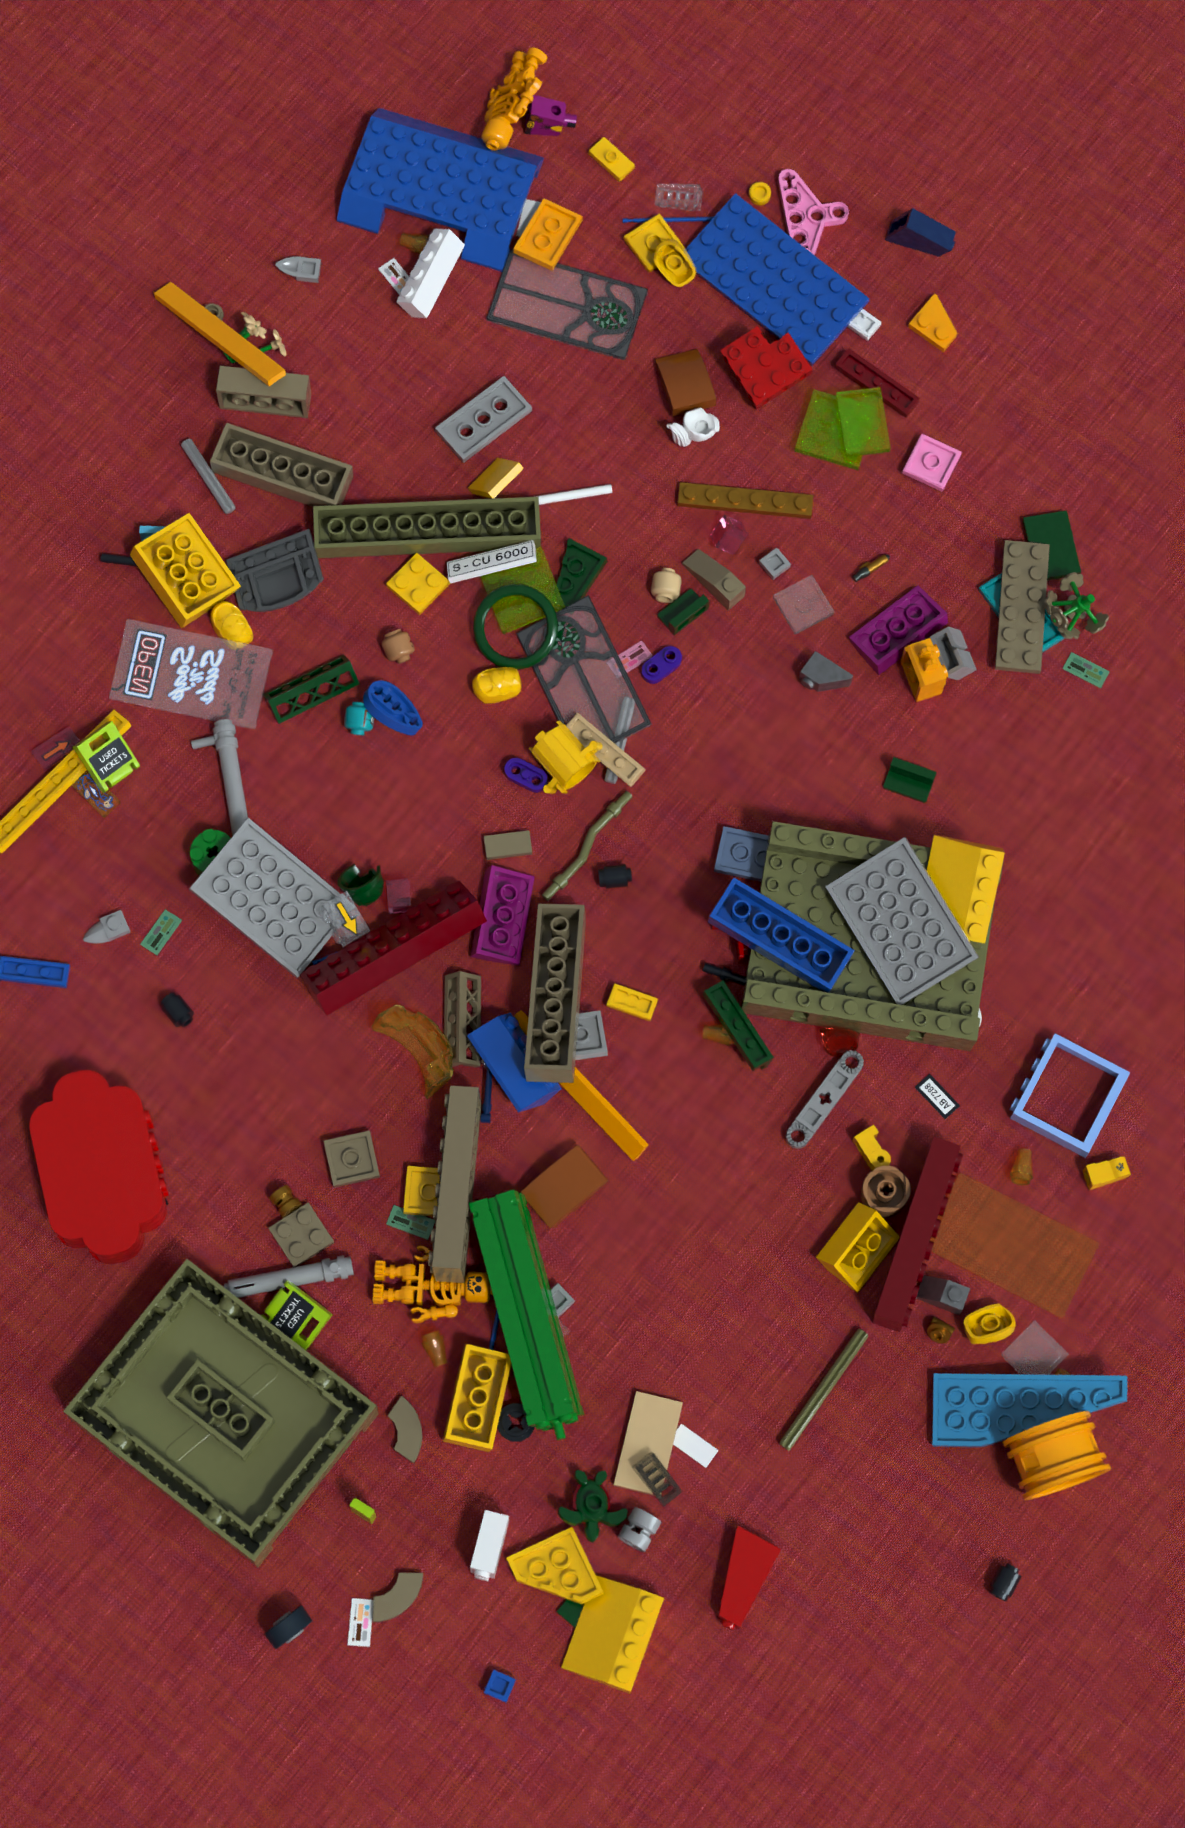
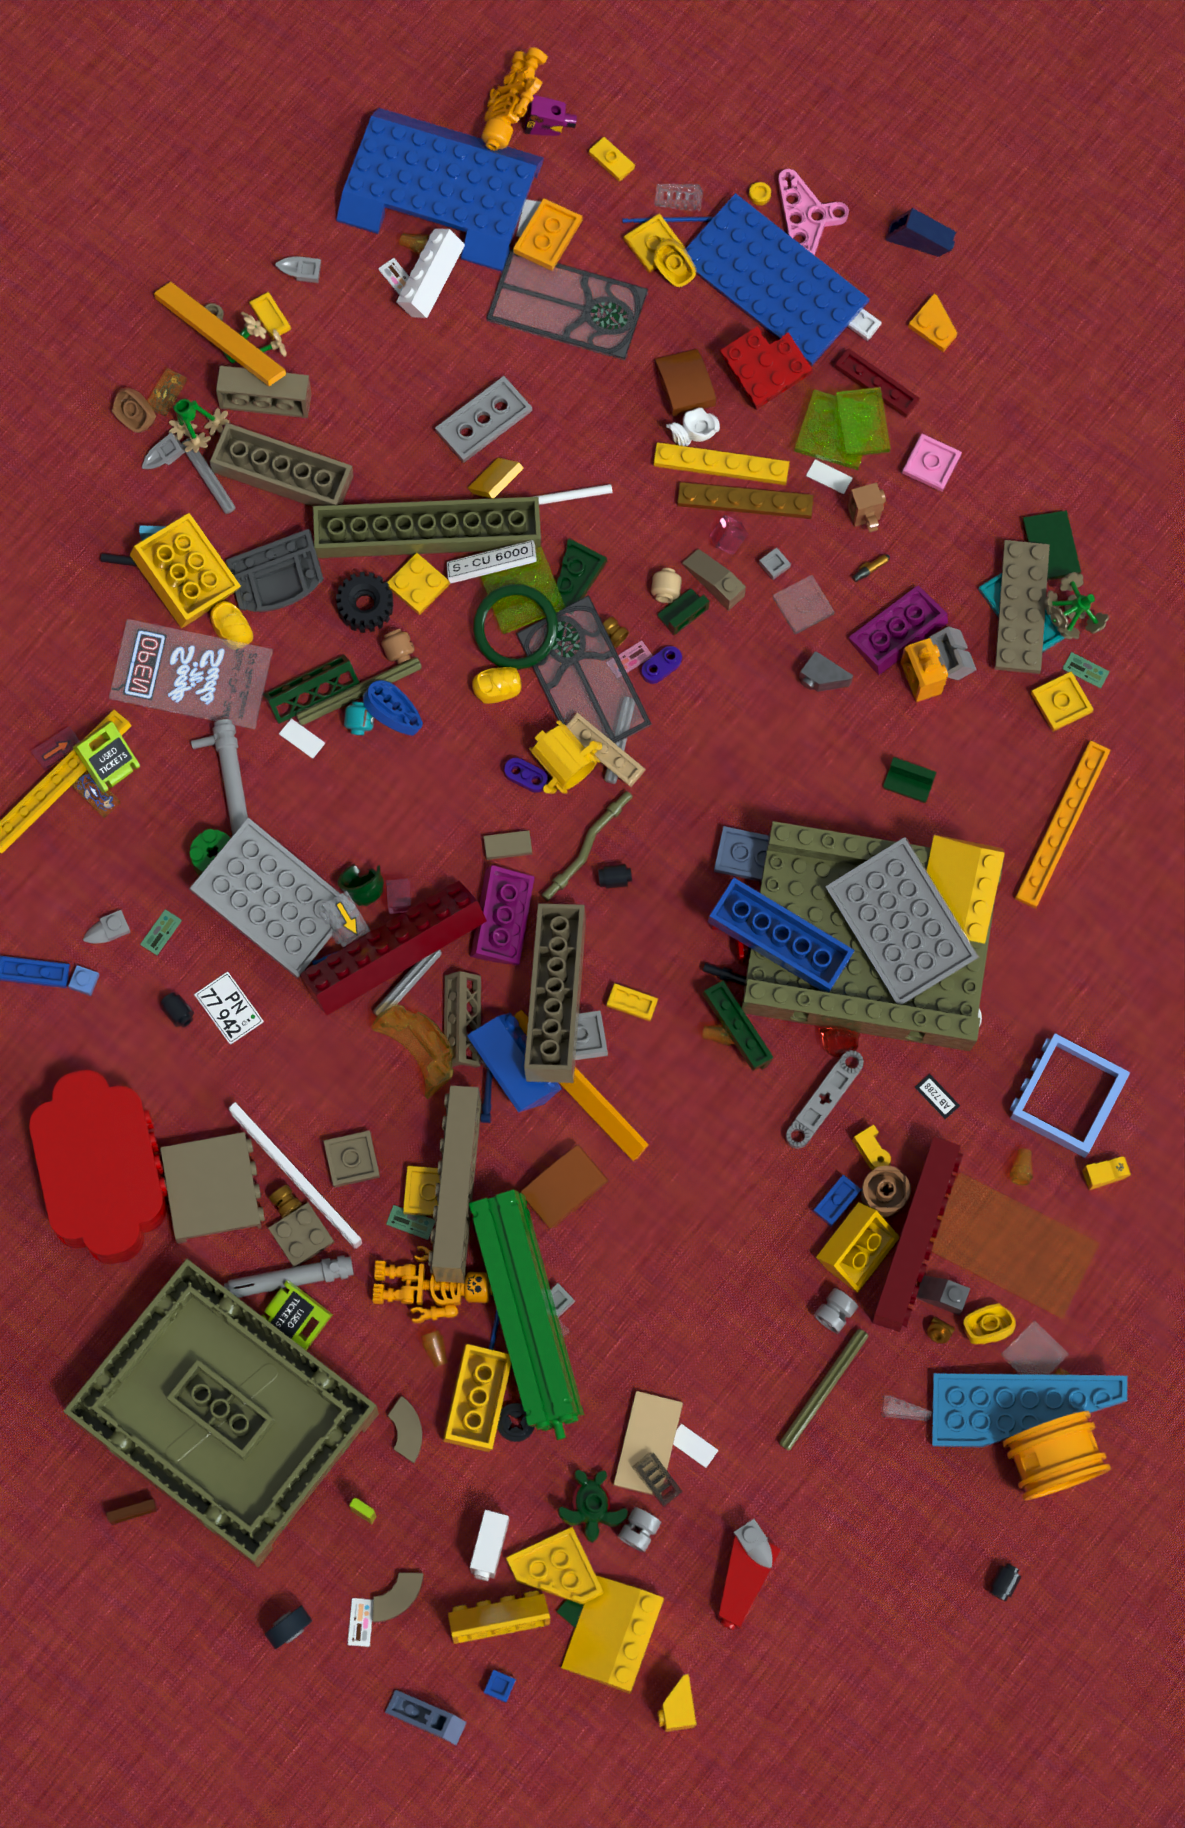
(83, 980): none -> medium blue plate
(132, 1511): none -> reddish brown tile
(133, 410): none -> medium nougat piece
(163, 452): none -> light grey plate
(166, 391): none -> clear yellow tile
(185, 414): none -> plant
(212, 1186): none -> dark tan panel
(229, 1008): none -> white sticker
(269, 315): none -> yellow tile
(297, 1178): none -> white tile
(302, 738): none -> white sticker
(357, 691): none -> olive axle
(359, 587): none -> black tyre
(407, 982): none -> light grey axle
(426, 1717): none -> sand blue slope
(499, 1618): none -> yellow slope
(616, 633): none -> pearl gold wheel
(678, 1708): none -> yellow slope
(721, 463): none -> yellow plate
(755, 1543): none -> light grey plate
(829, 476): none -> white sticker
(836, 1310): none -> light grey wheel
(837, 1200): none -> blue plate
(866, 506): none -> medium nougat brick
(897, 1408): none -> clear slope
(1062, 701): none -> yellow plate
(1062, 824): none -> light orange tile

